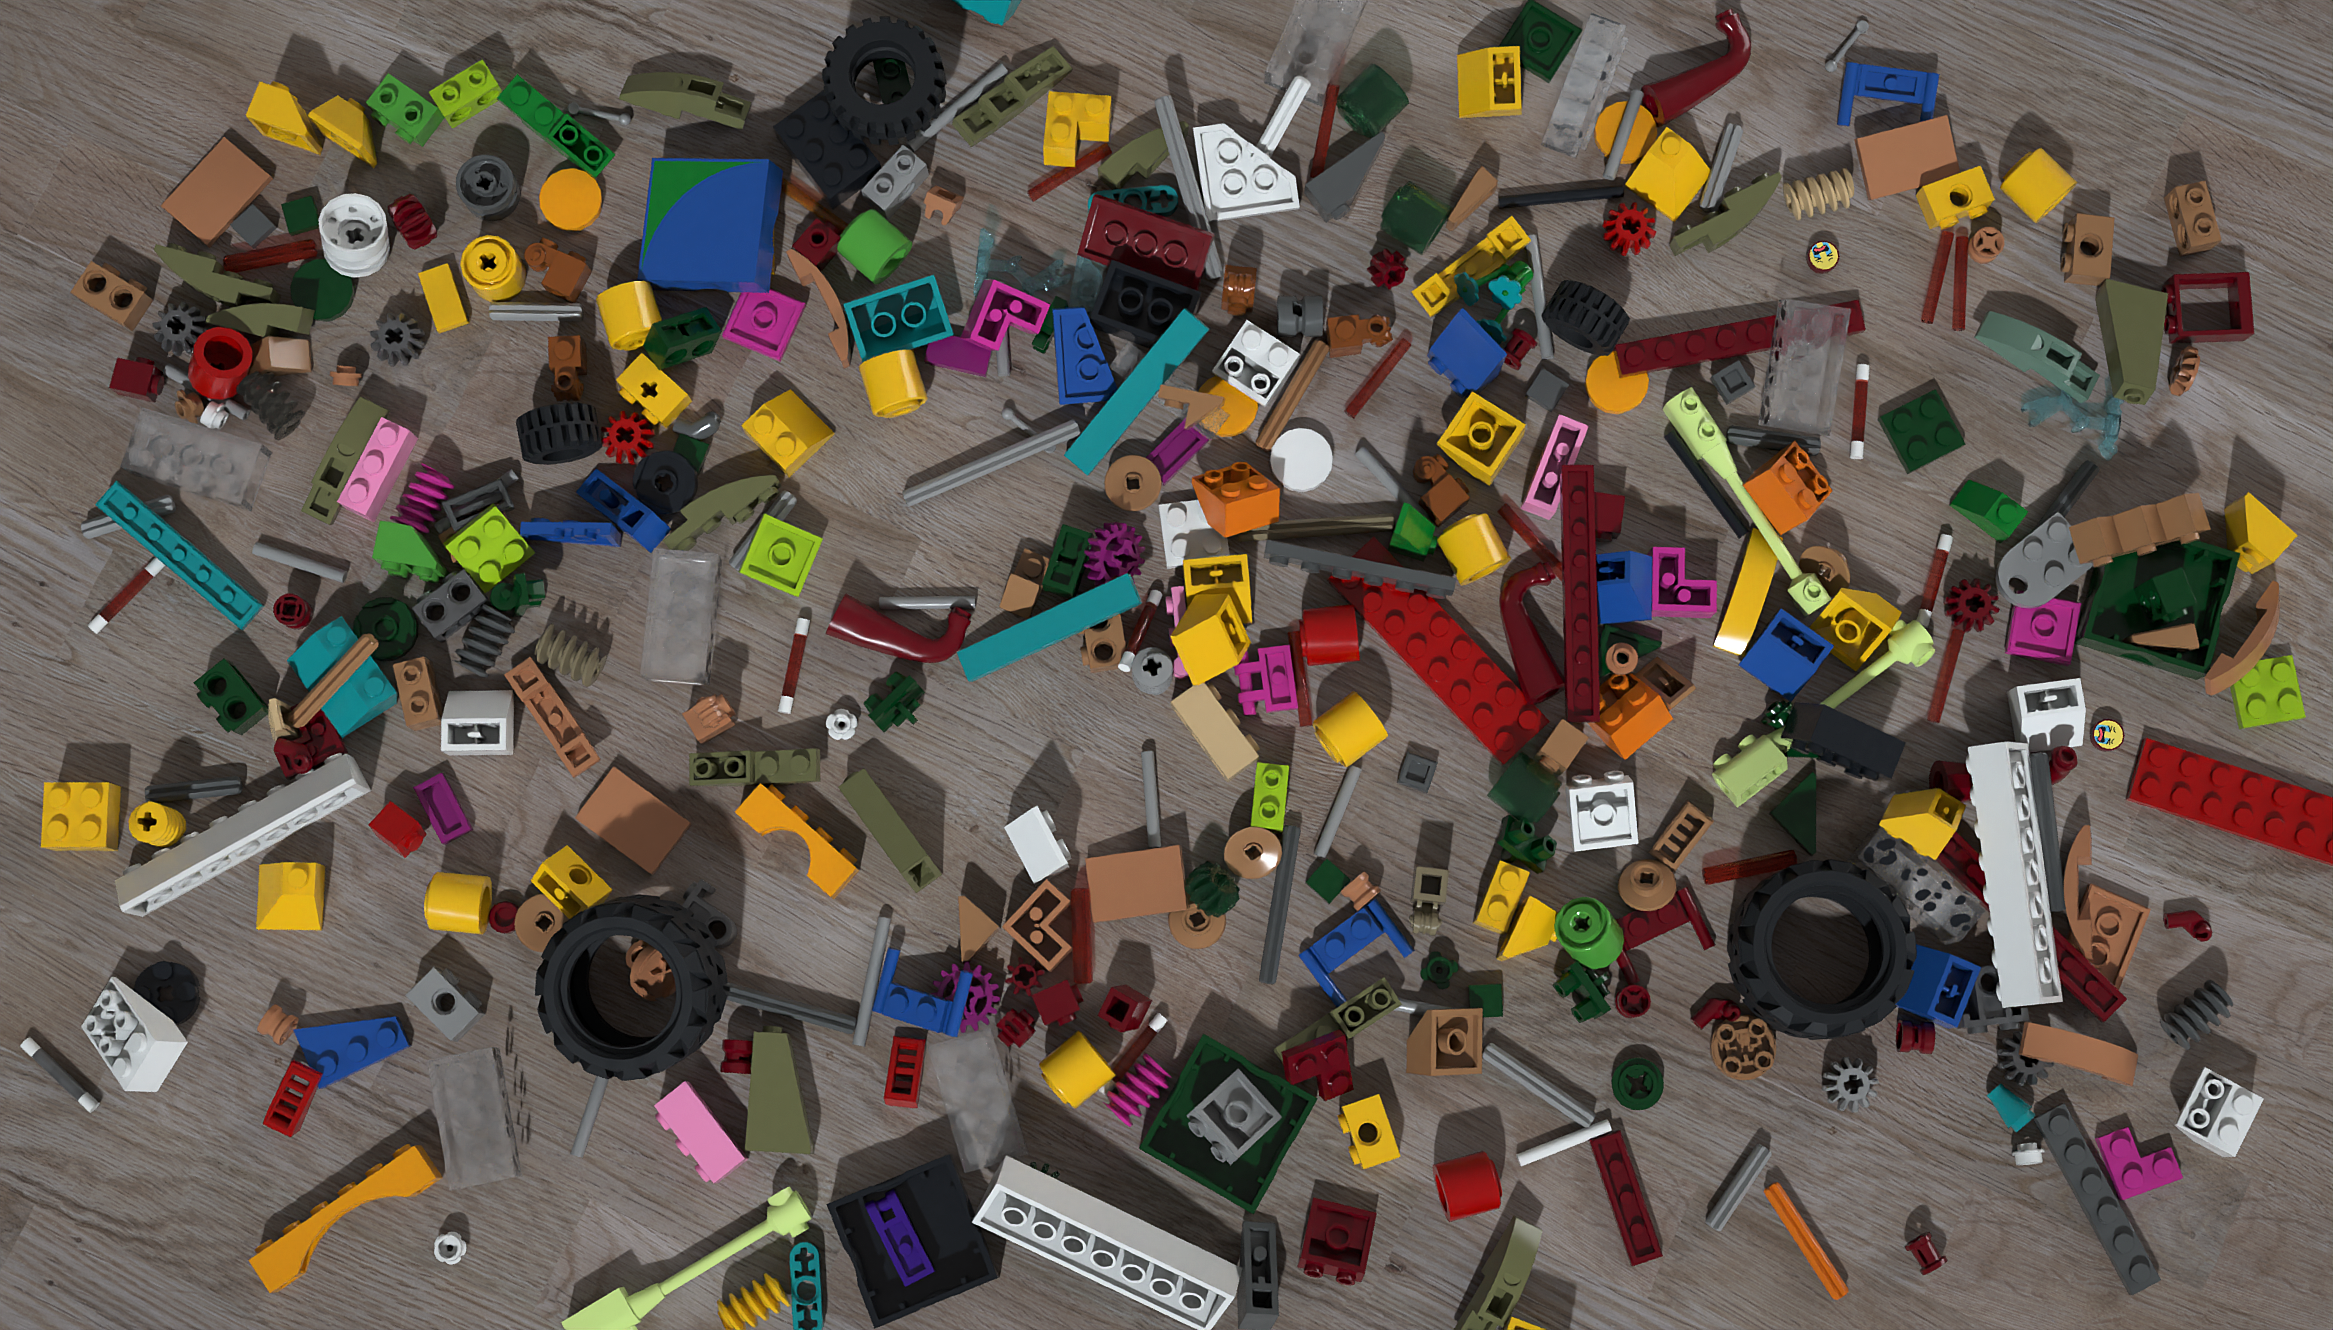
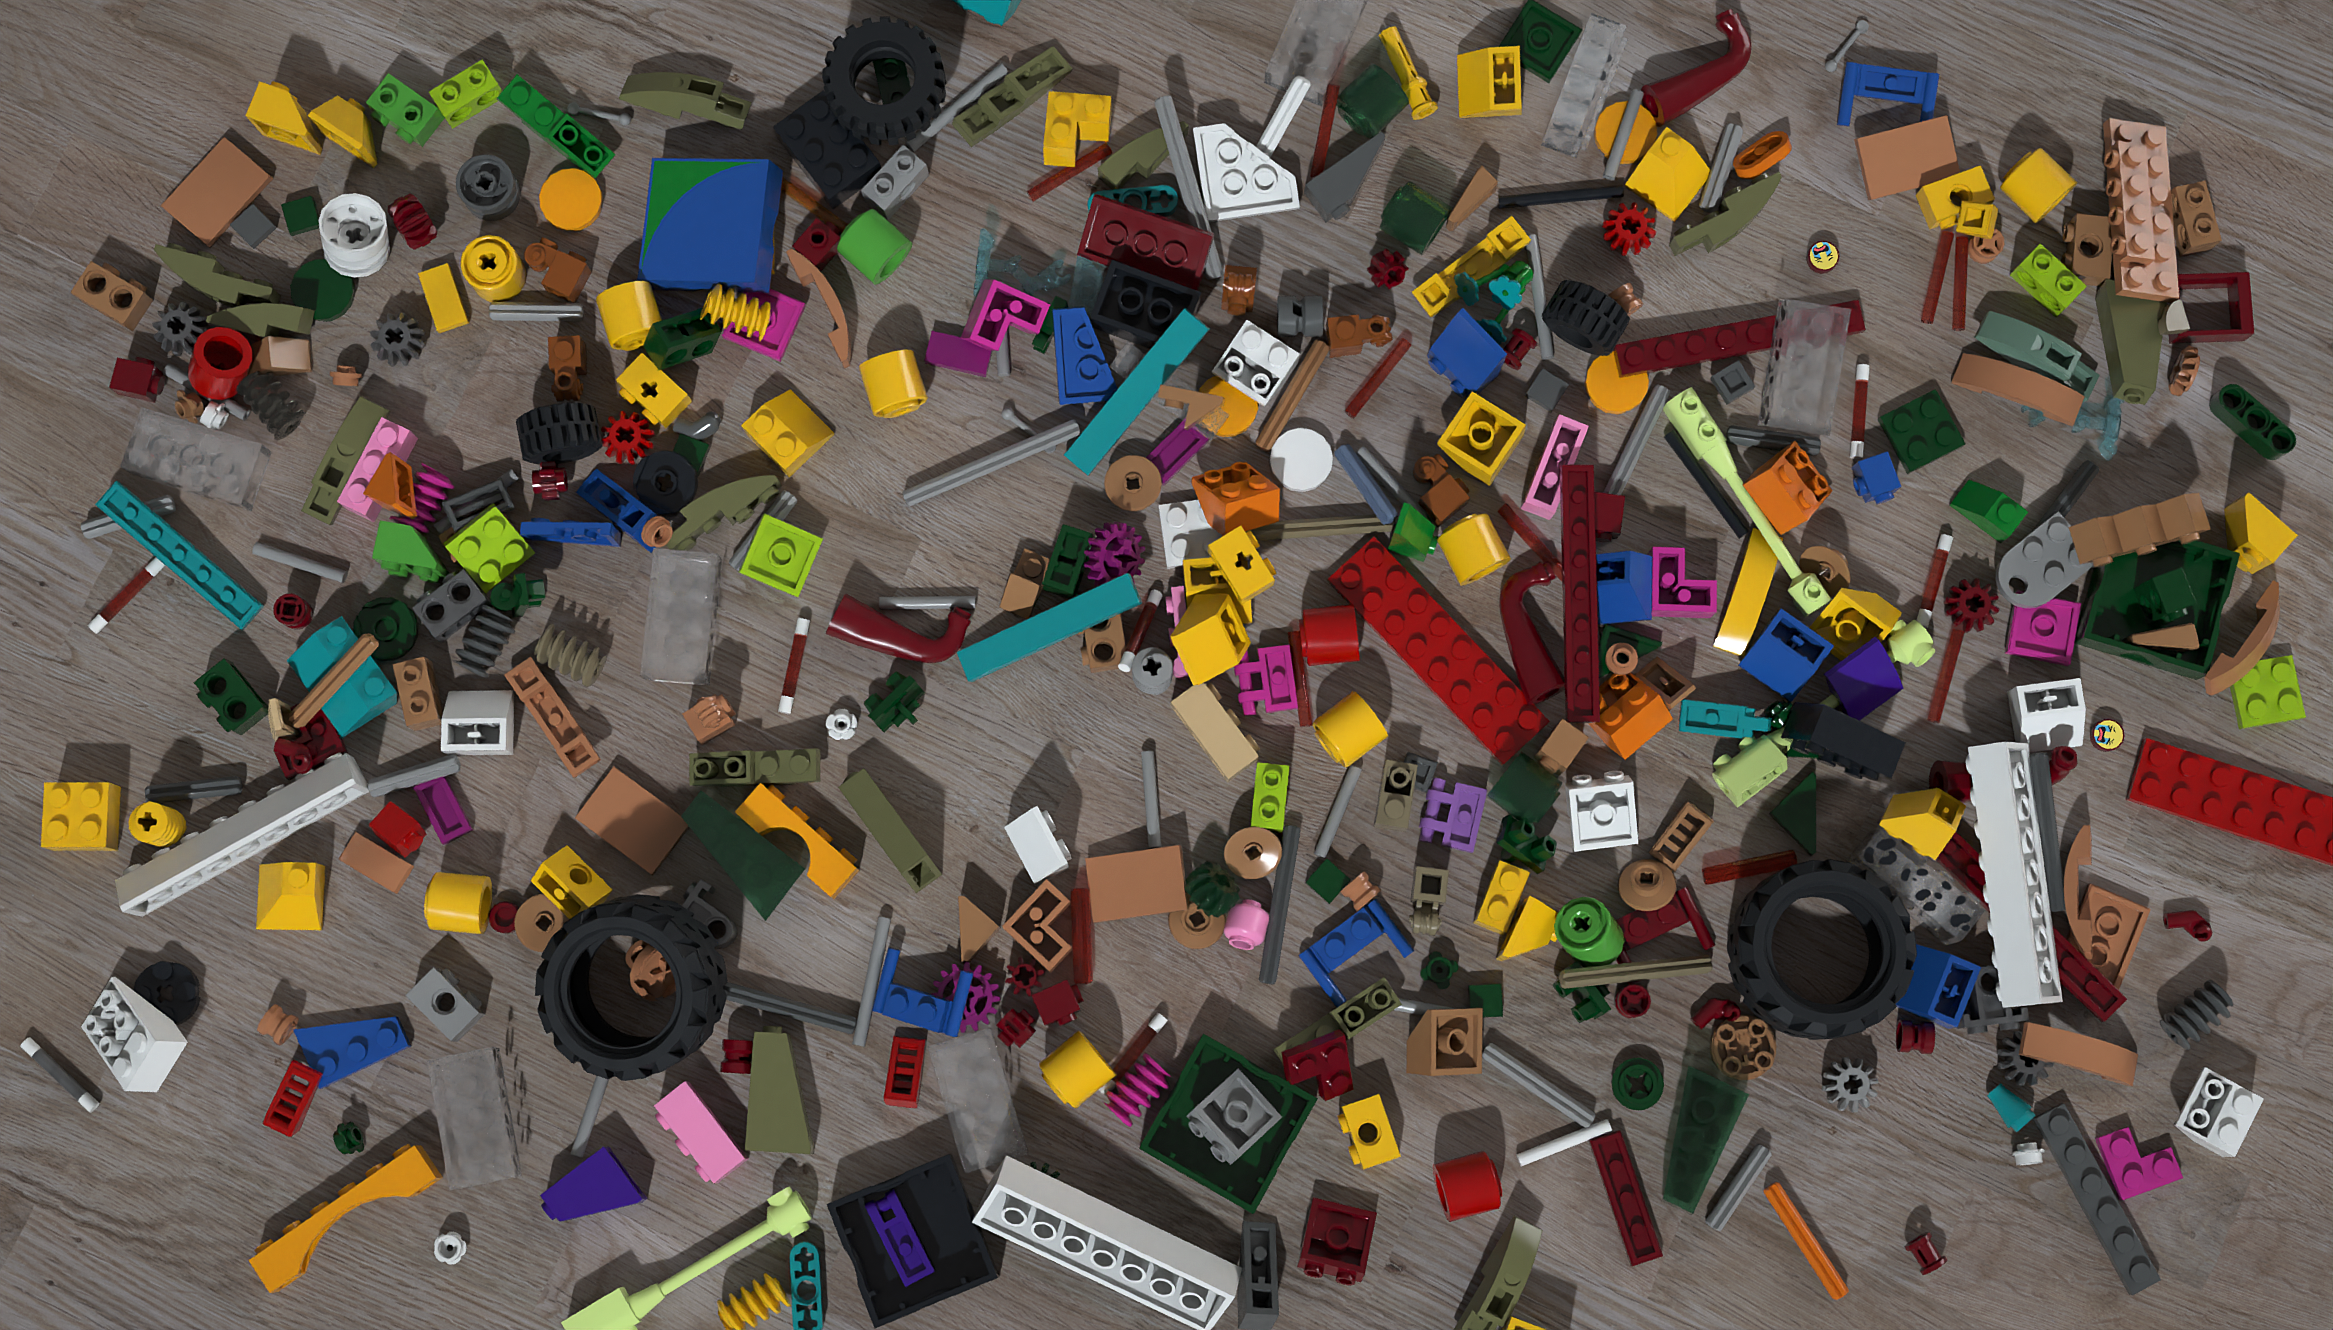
(270, 256): clear red axle -> none
(348, 1138): none -> dark green plate
(376, 862): none -> nougat slope
(393, 486): none -> orange slope
(414, 775): none -> light grey axle
(550, 480): none -> dark red gear
(592, 1188): none -> dark purple slope
(657, 532): none -> nougat plate
(737, 311): none -> yellow piece
(747, 857): none -> clear green wedge
(899, 318): teal slope -> none
(942, 200): nougat tile -> none
(1124, 1008): dark red brick -> none
(1243, 583): none -> yellow brick
(1246, 925): none -> bright pink head
(1366, 484): none -> sand blue axle
(1372, 572): dark grey plate -> none
(1395, 796): none -> dark tan slope
(1412, 83): none -> yellow pin
(1462, 819): none -> medium lavender plate
(1626, 299): none -> nougat wheel
(1635, 971): none -> dark tan axle
(1637, 440): none -> light grey axle
(1701, 1132): none -> clear green wedge
(1721, 719): none -> teal hinge
(1762, 155): none -> orange plate
(1819, 193): tan piece -> none
(1864, 680): none -> dark purple slope
(1876, 478): none -> blue brick
(1977, 219): none -> yellow slope
(2020, 386): none -> nougat slope
(2048, 280): none -> lime brick
(2140, 210): none -> nougat plate
(2173, 319): none -> tile
(2268, 424): none -> dark green beam

